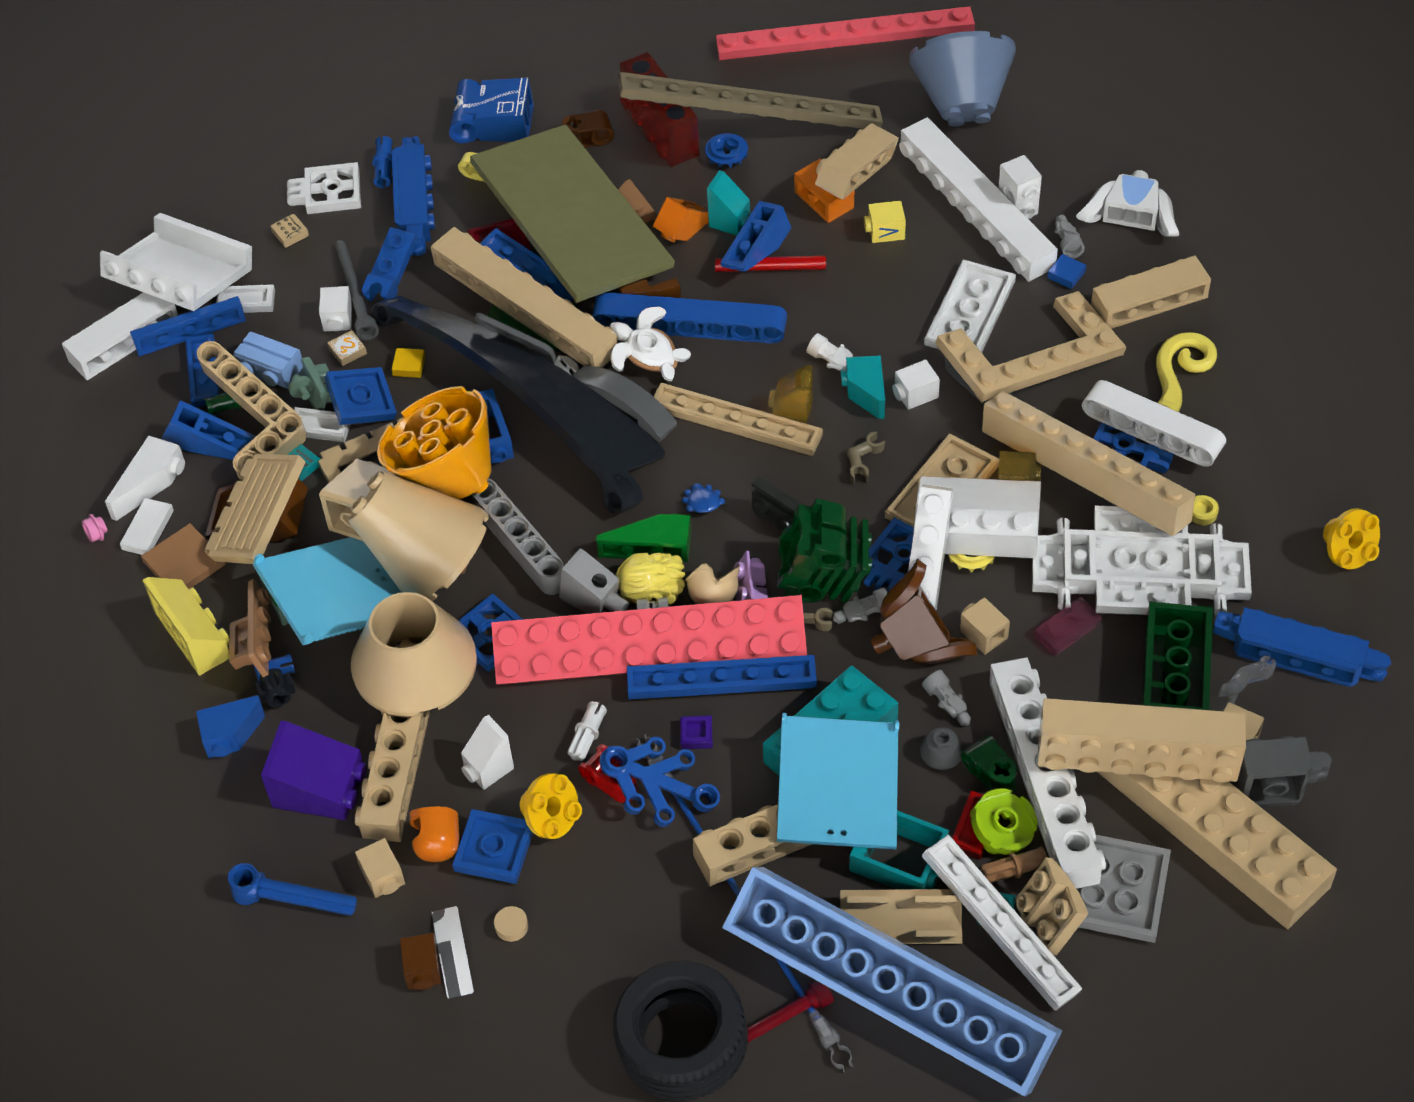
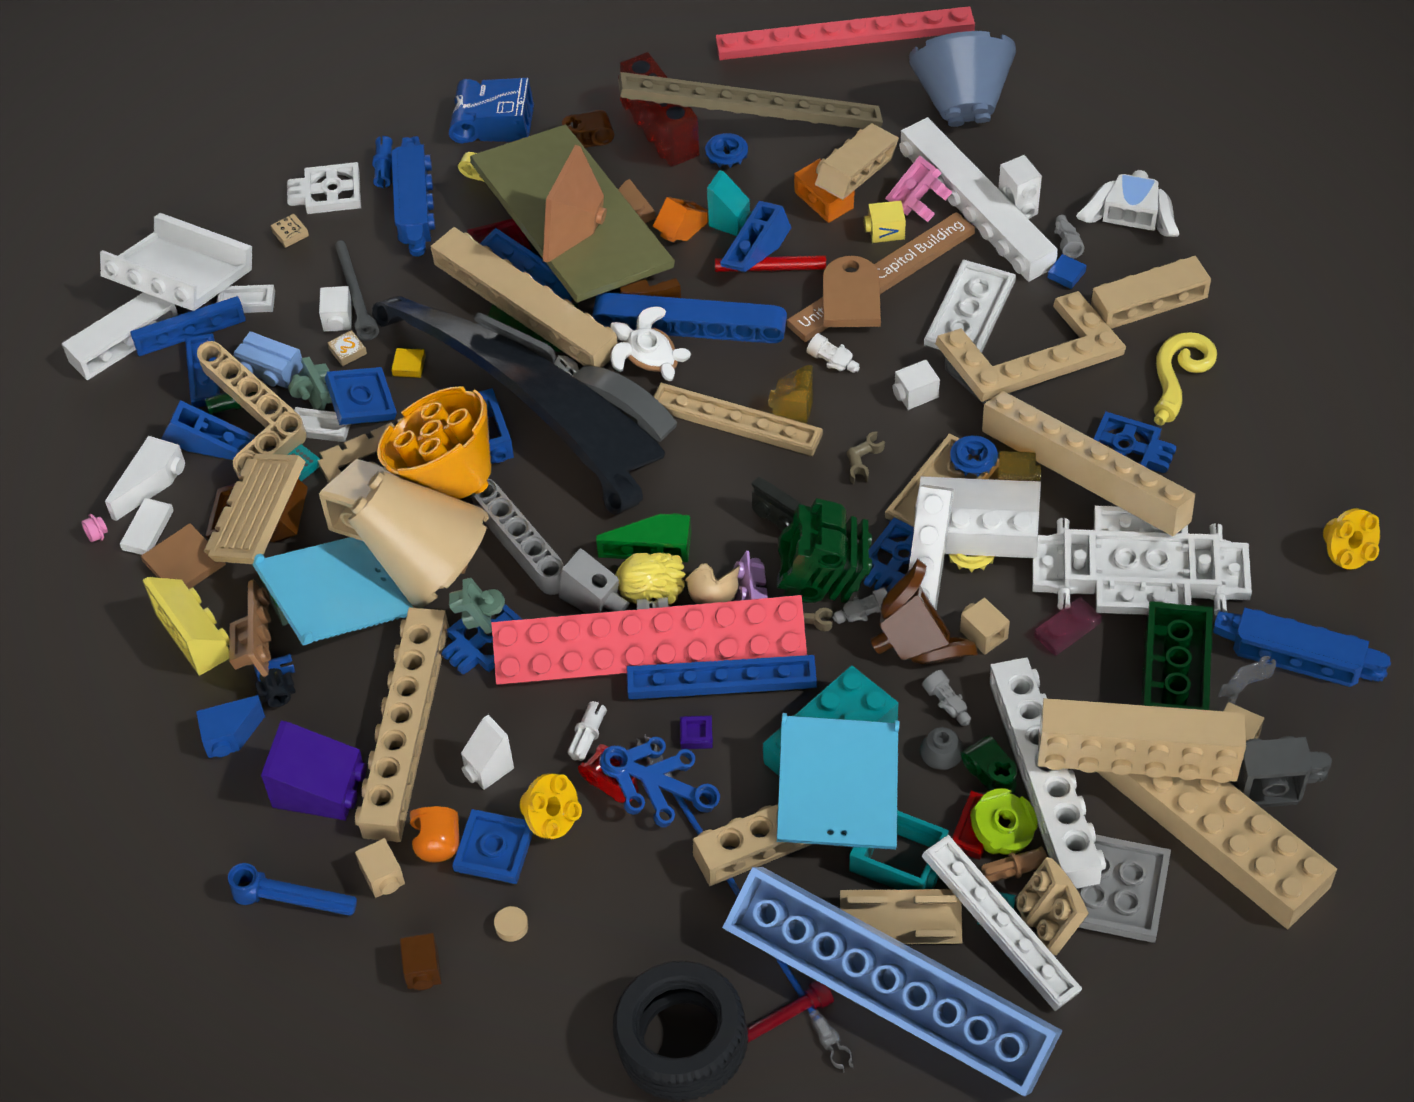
(389, 265): blue plate -> none
(416, 676): tan cone -> none
(452, 952): white sticker -> none
(476, 605): none -> sand green hips
(572, 206): none -> nougat slope
(702, 498): blue piece -> none
(851, 297): none -> medium nougat tile
(865, 383): teal slope -> none
(894, 268): none -> medium nougat tile
(915, 184): none -> bright pink plate
(975, 446): none -> blue gear
(1154, 423): white beam -> none
(1204, 510): light yellow tile -> none

